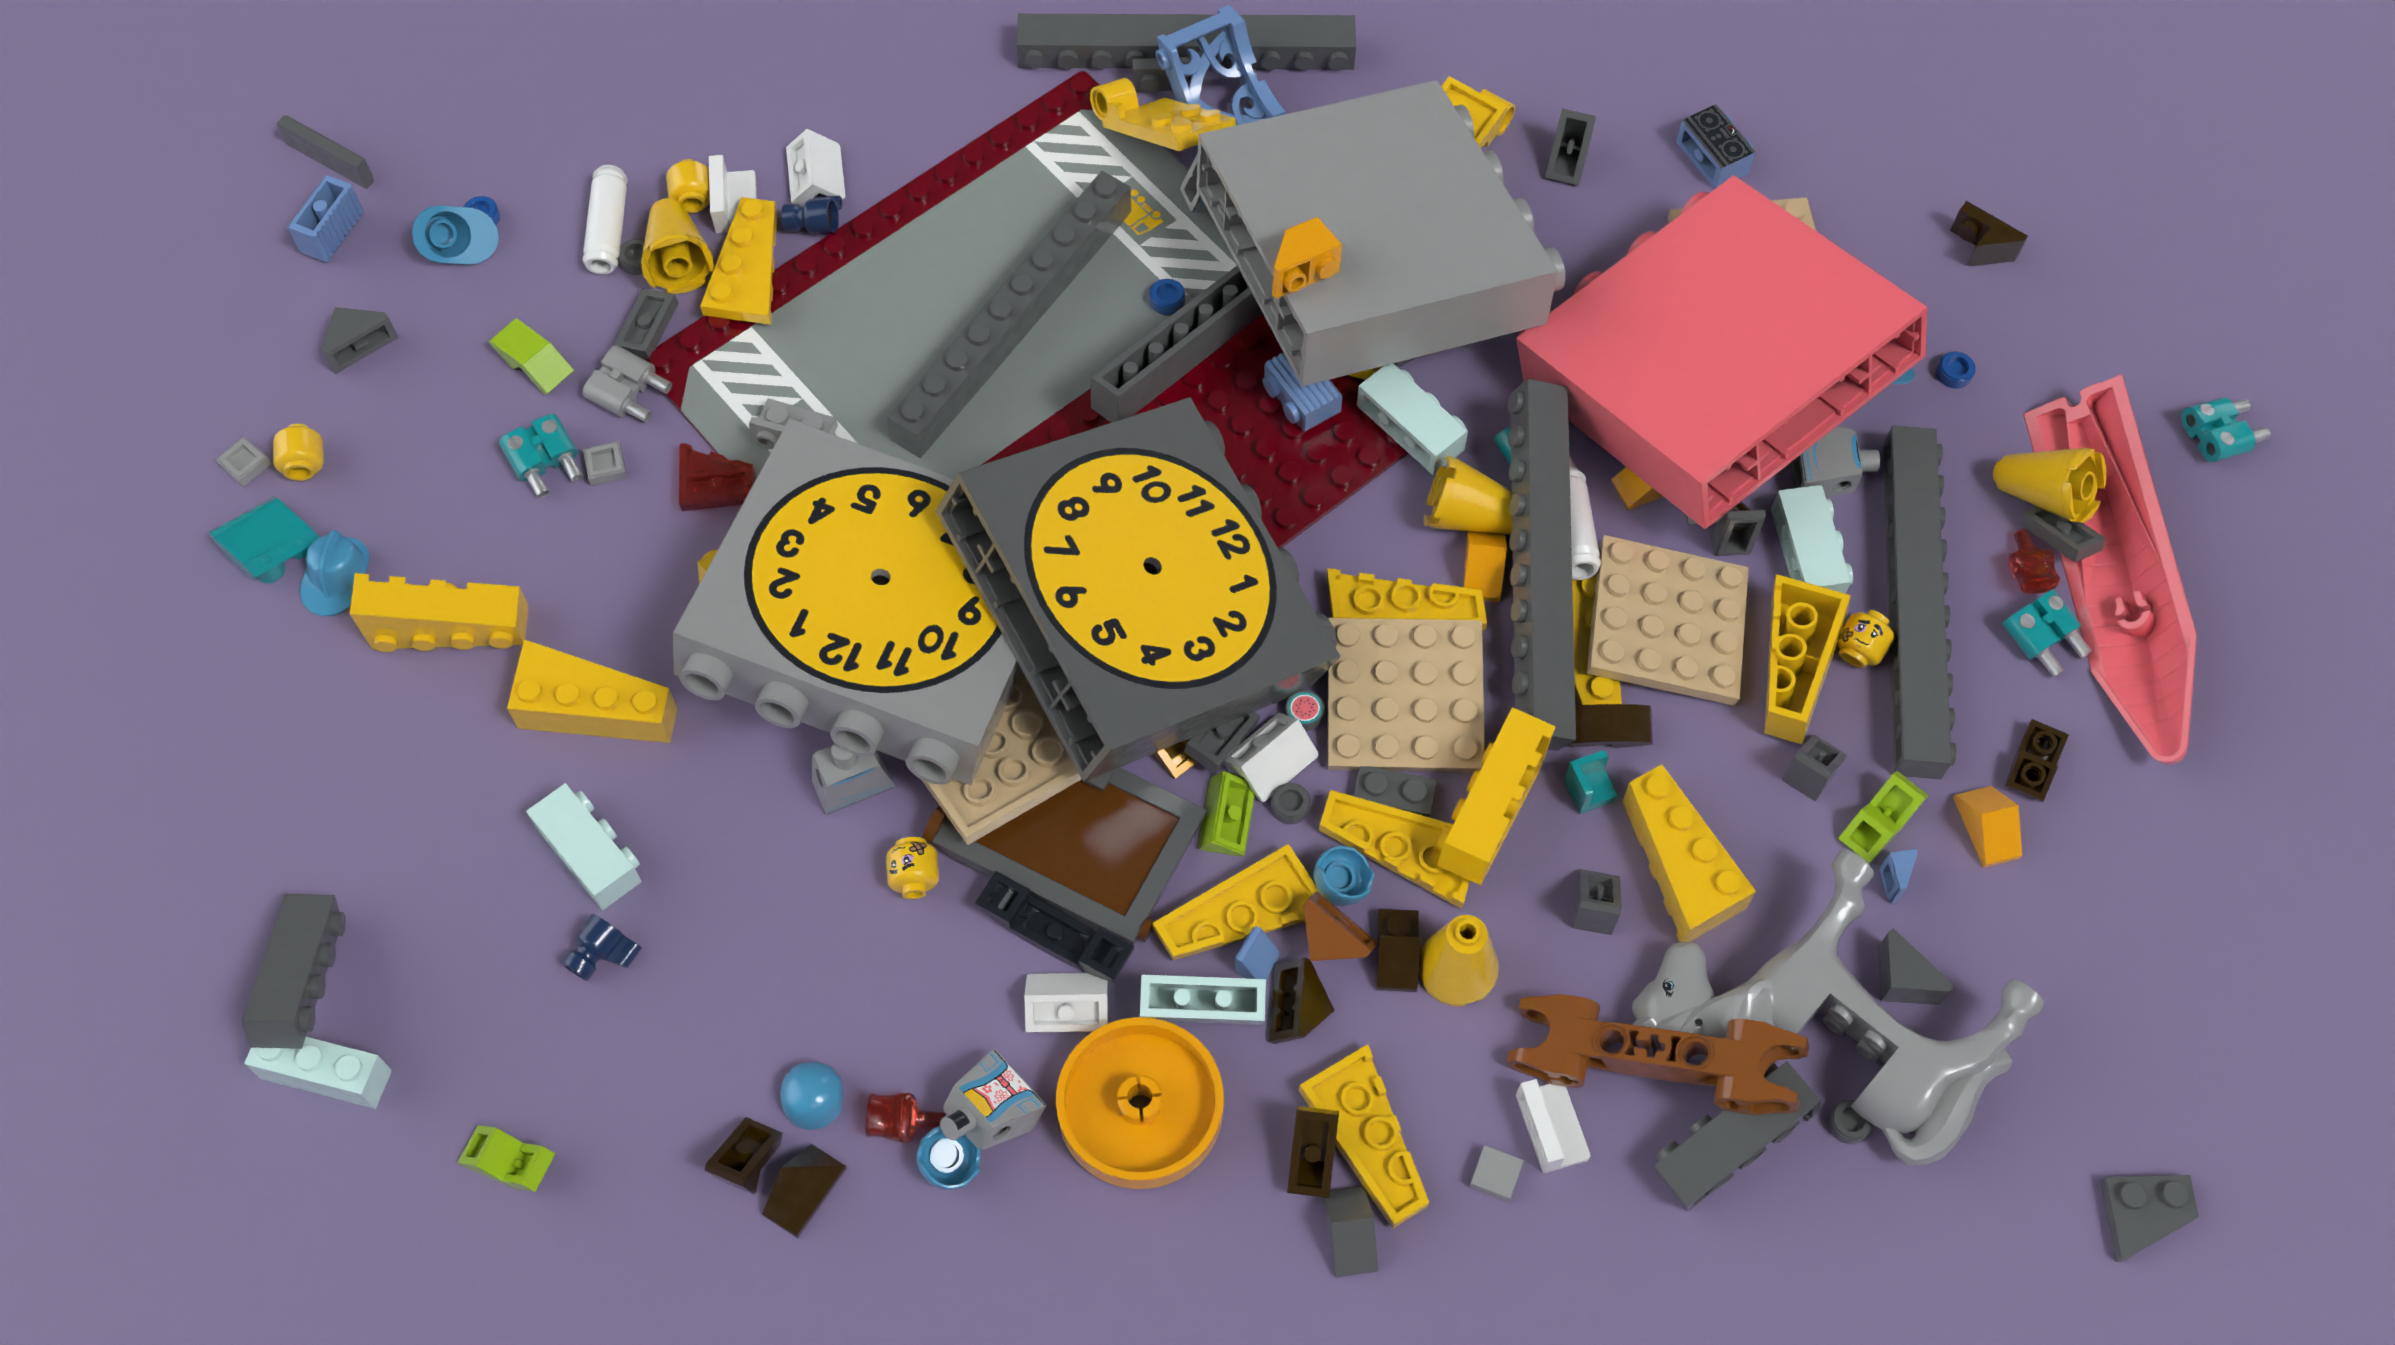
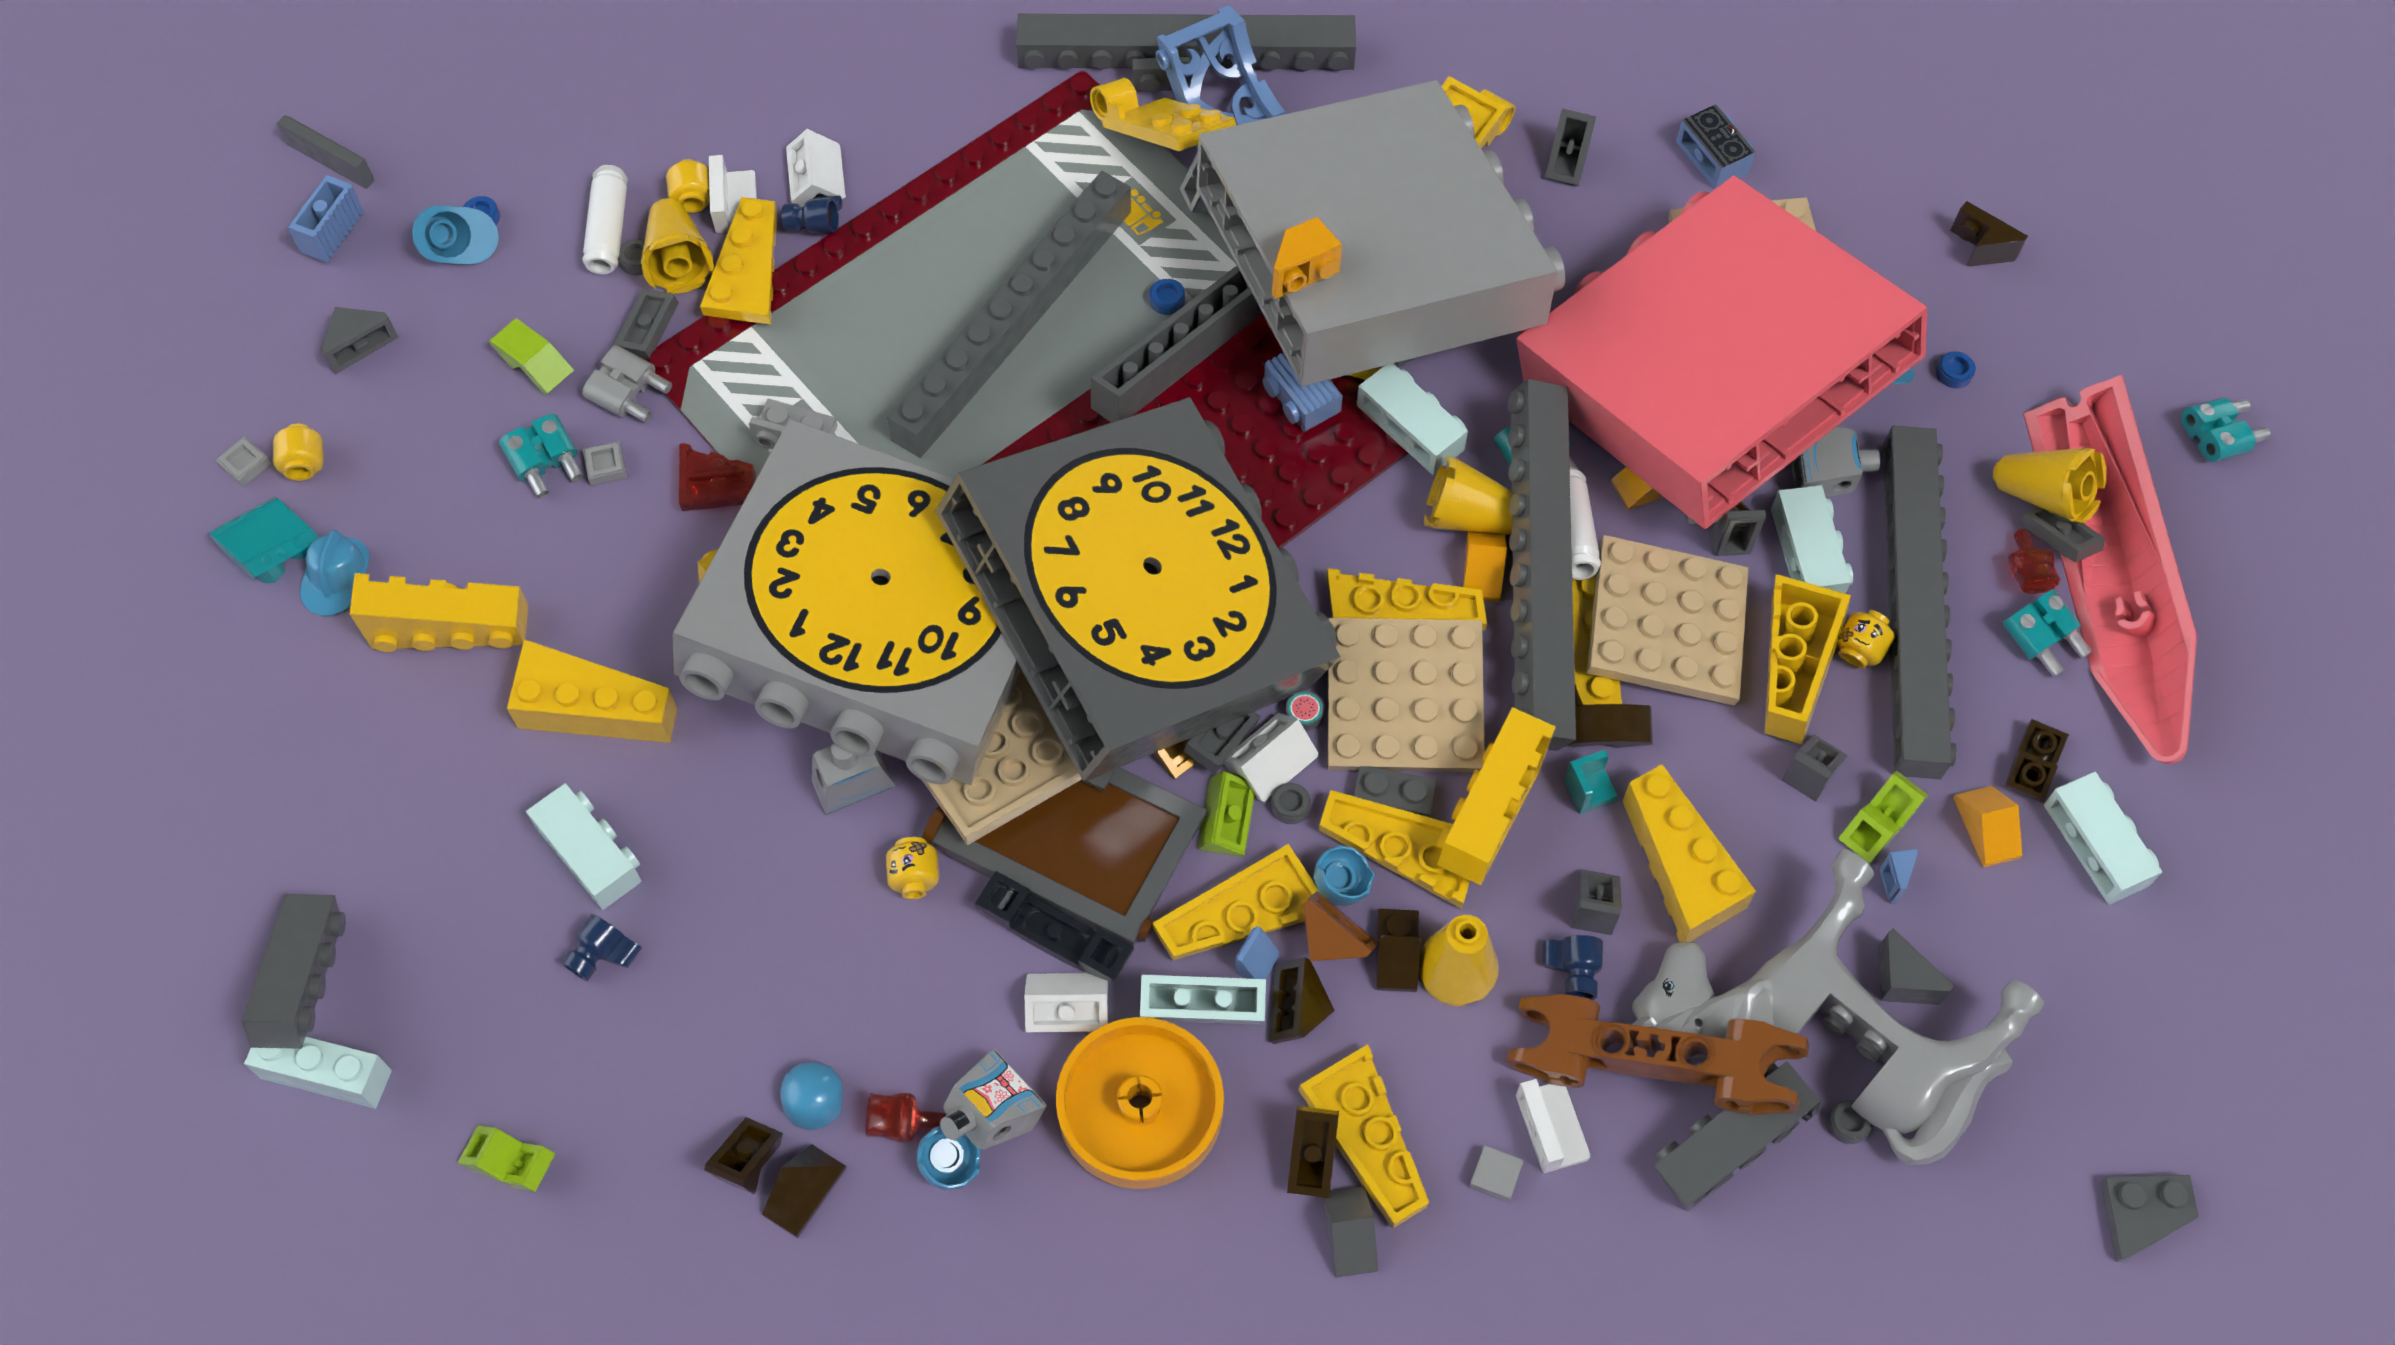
(1579, 957): none -> dark blue piece
(2103, 837): none -> light aqua brick

